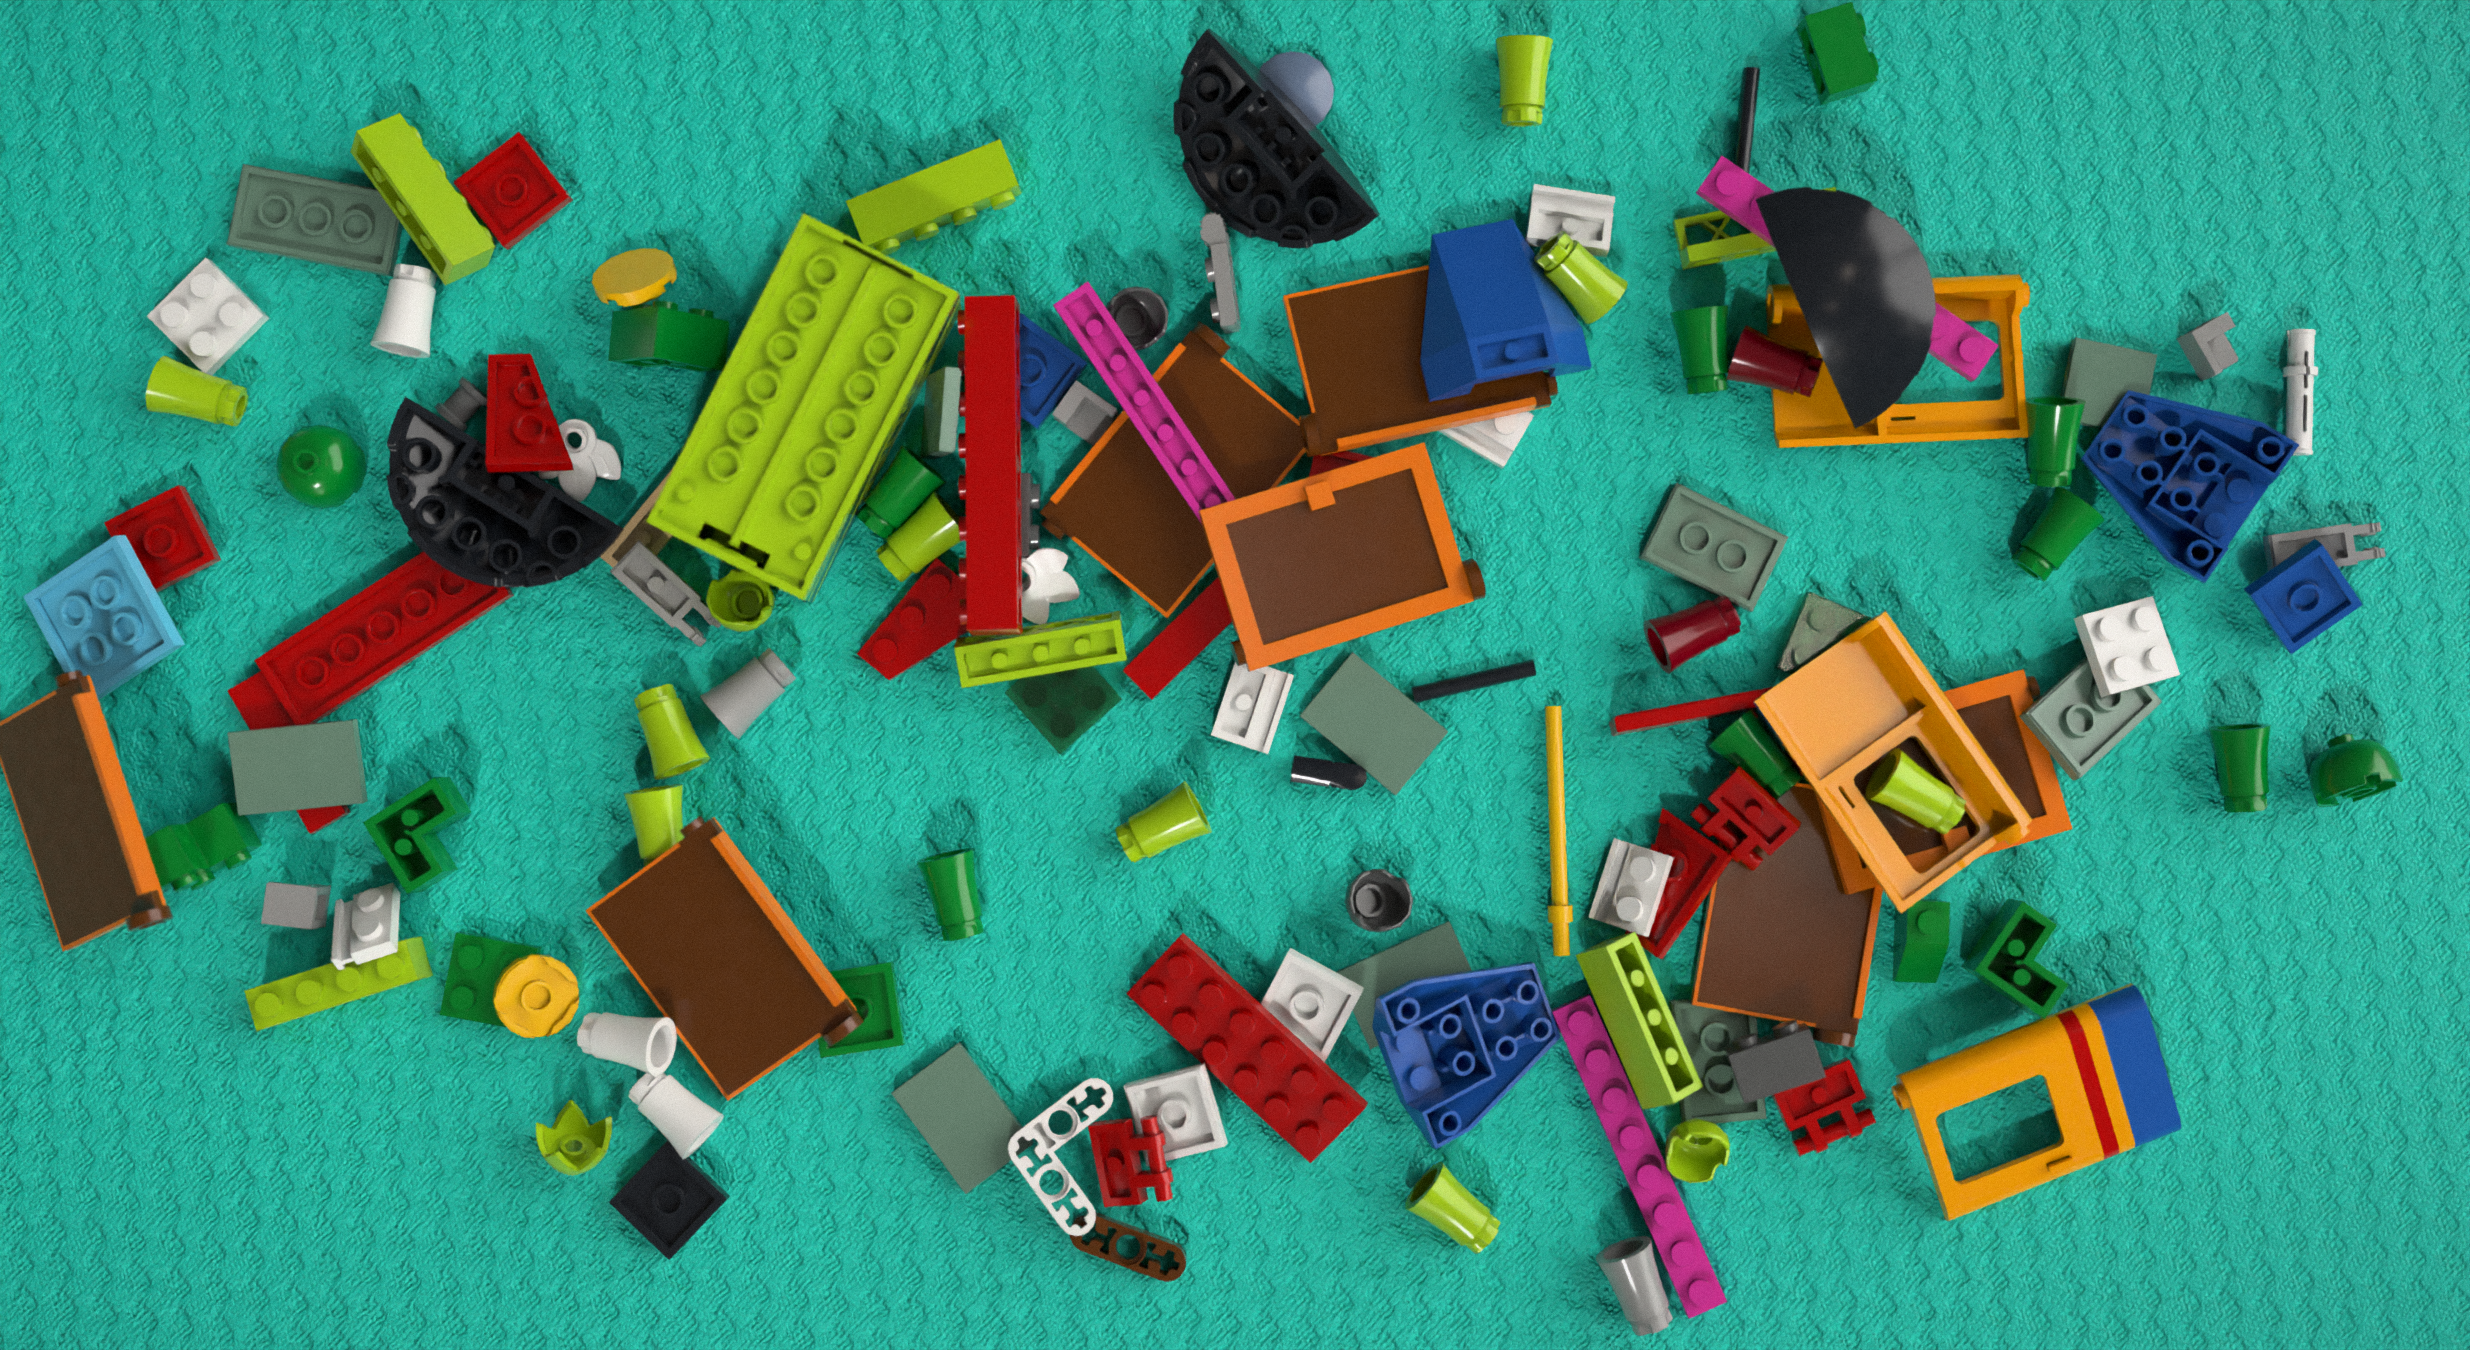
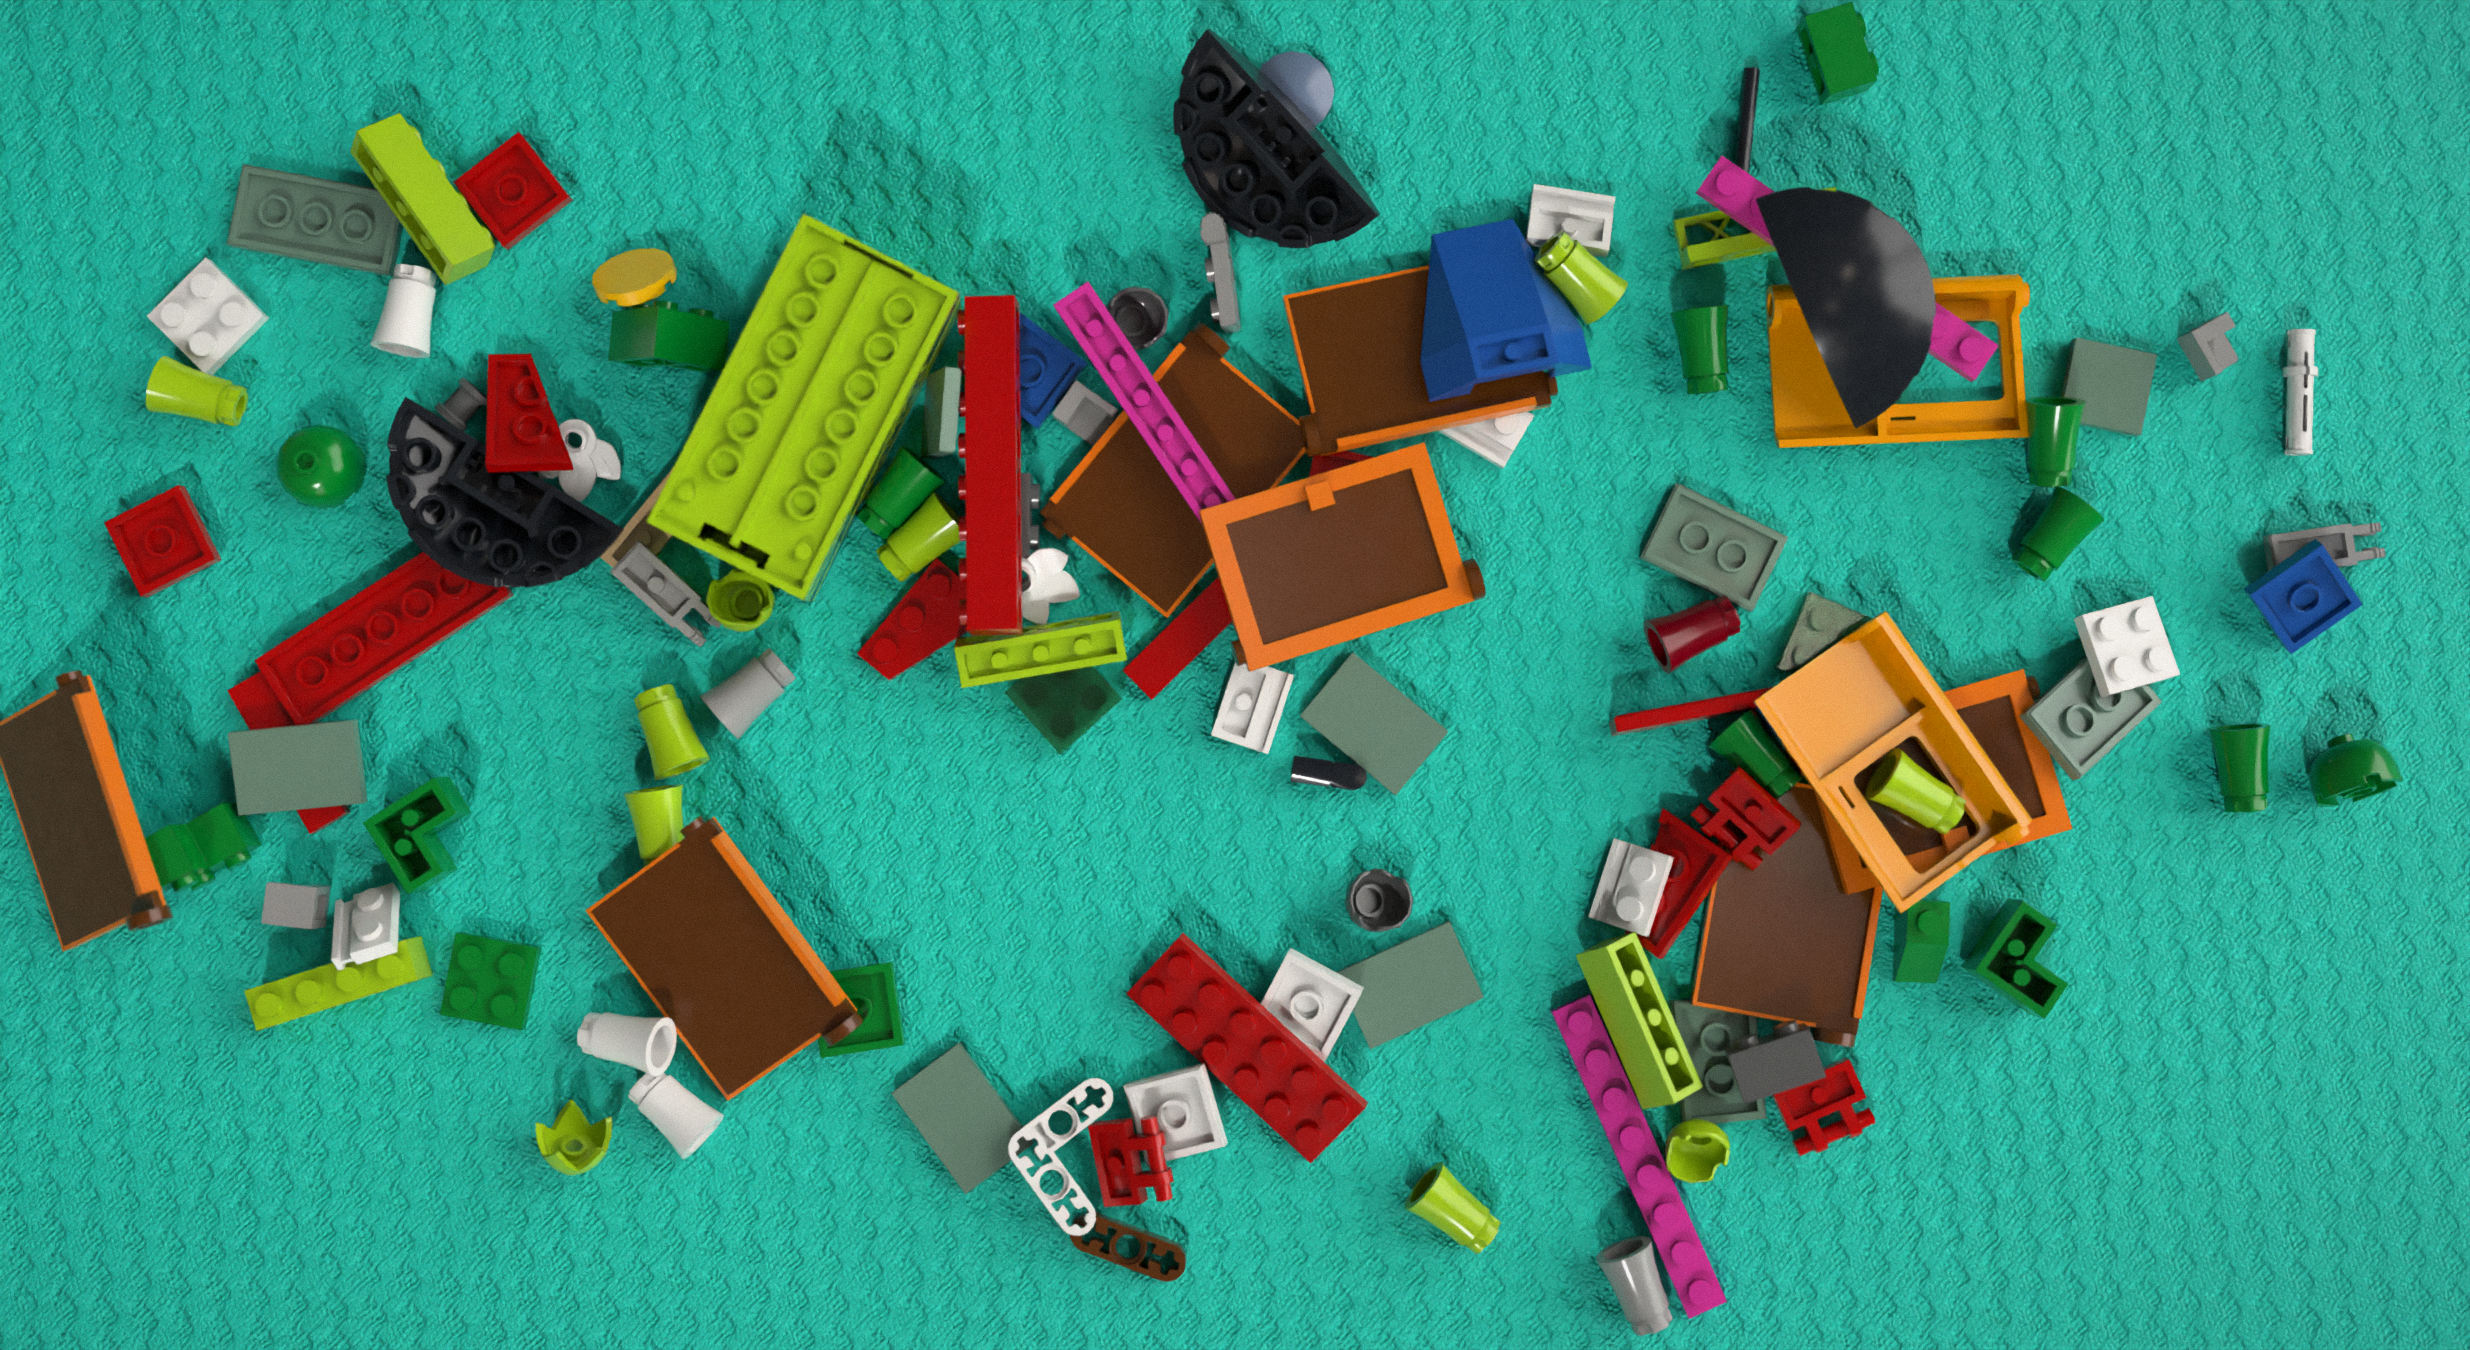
(104, 616): medium azure plate -> none
(536, 996): yellow tile -> none
(669, 1200): black plate -> none
(934, 198): lime brick -> none
(953, 892): green plant -> none
(1163, 824): lime plant -> none
(1462, 1043): blue wedge -> none
(1473, 681): black bar -> none
(1523, 78): lime plant -> none
(1559, 912): yellow bar -> none
(1773, 364): dark red plant -> none
(2101, 1083): light orange piece -> none
(2186, 474): blue wedge -> none

